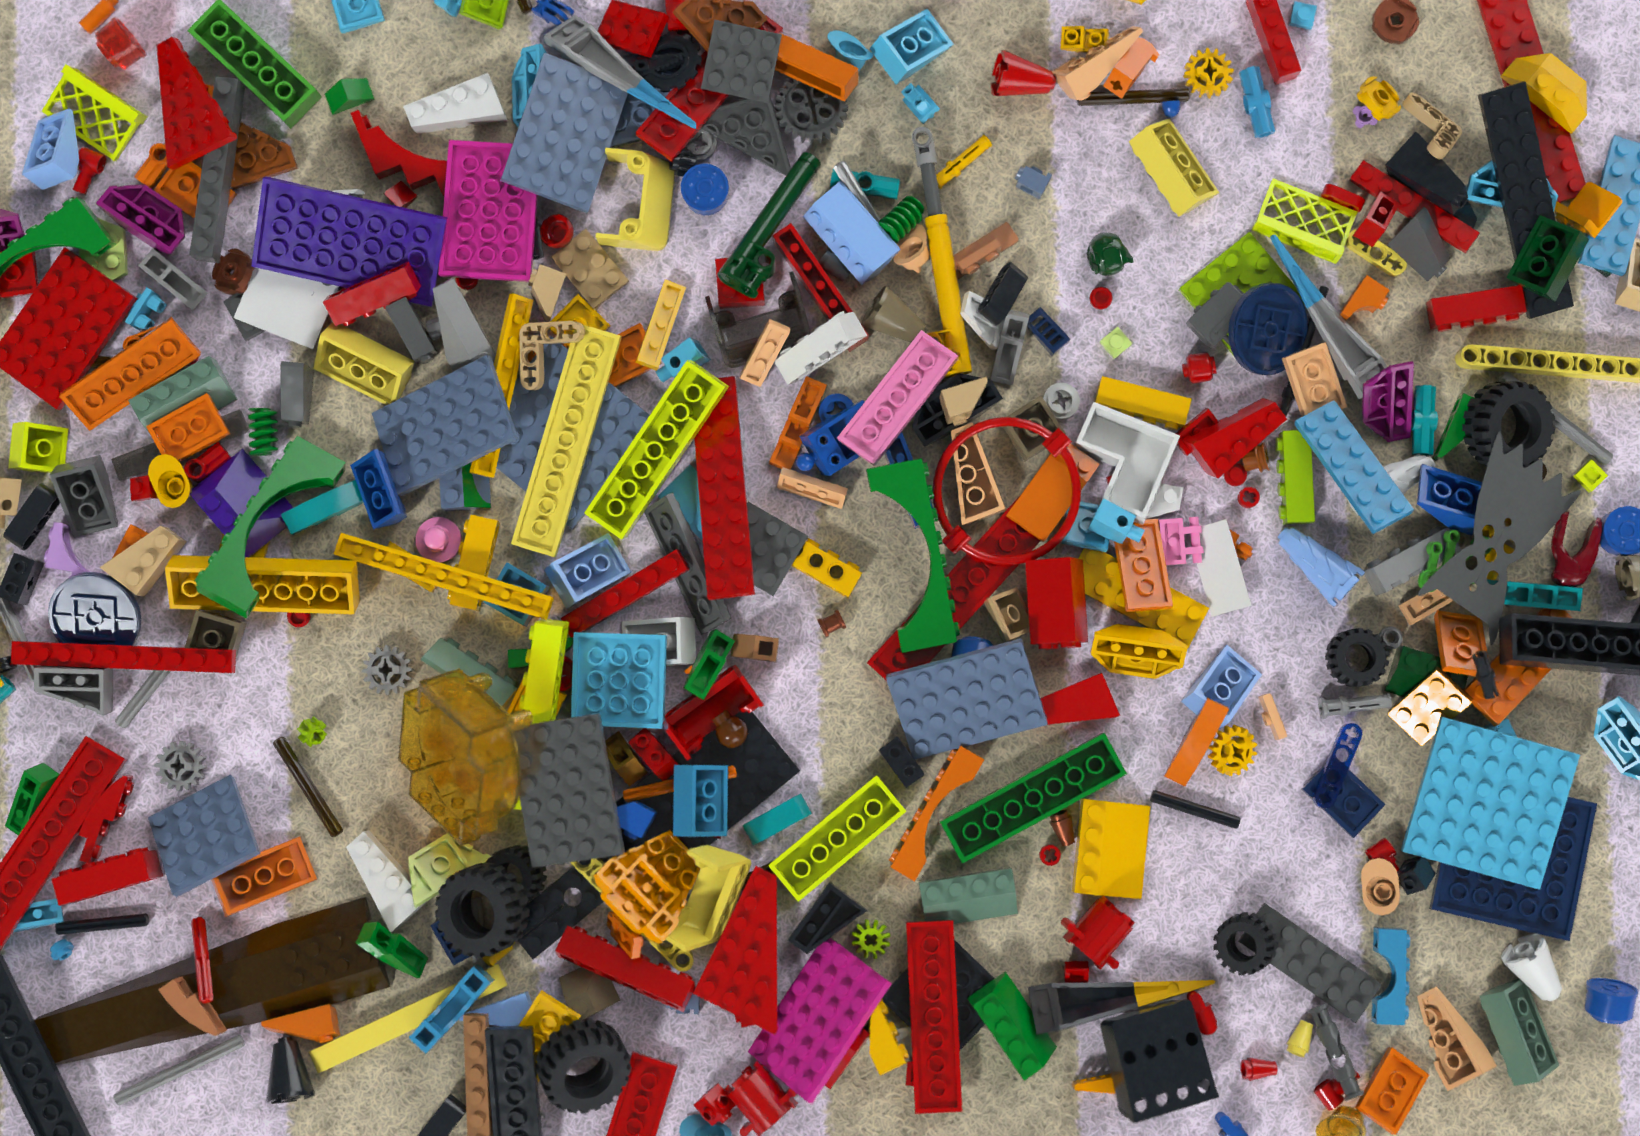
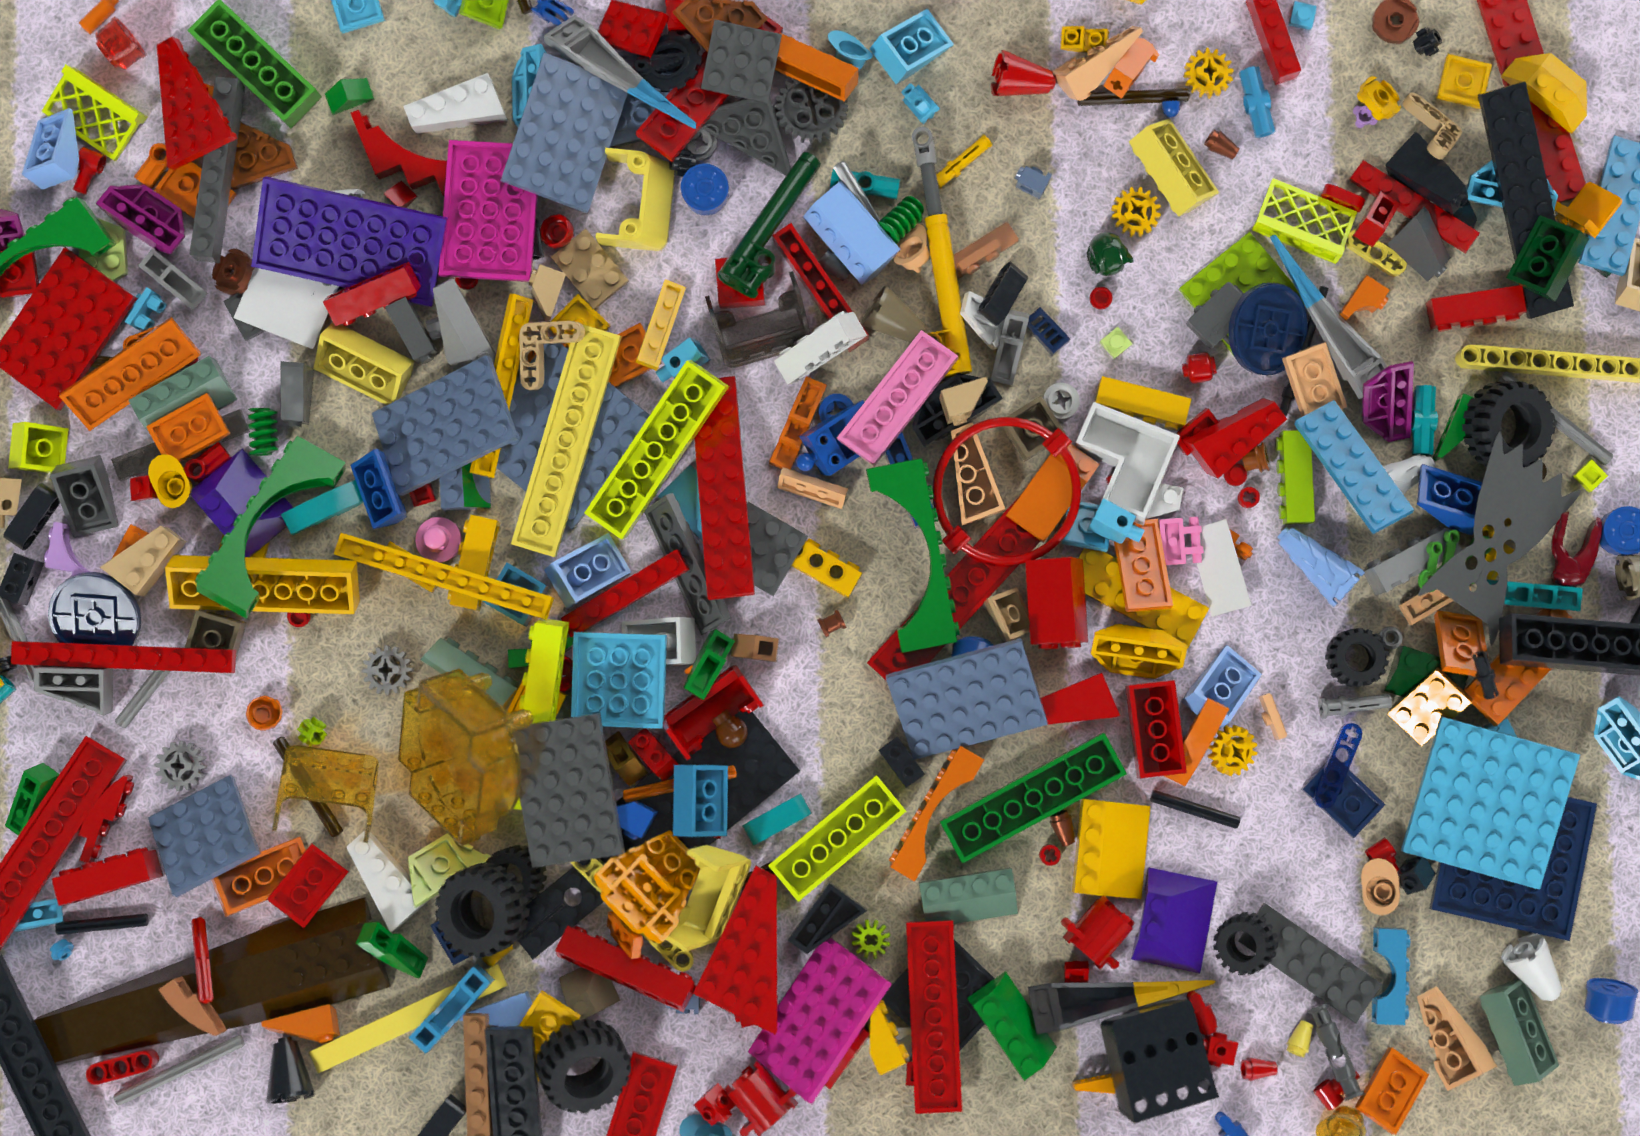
(111, 1066): none -> red beam
(264, 713): none -> orange hair
(307, 885): none -> red plate
(328, 778): none -> clear yellow windscreen
(422, 495): none -> red slope
(764, 352): light nougat plate -> none
(1141, 219): none -> yellow gear
(1155, 729): none -> red slope
(1174, 920): none -> dark purple slope
(1220, 1049): none -> red brick
(1221, 144): none -> copper cone
(1427, 41): none -> black gear
(1463, 80): none -> yellow tile

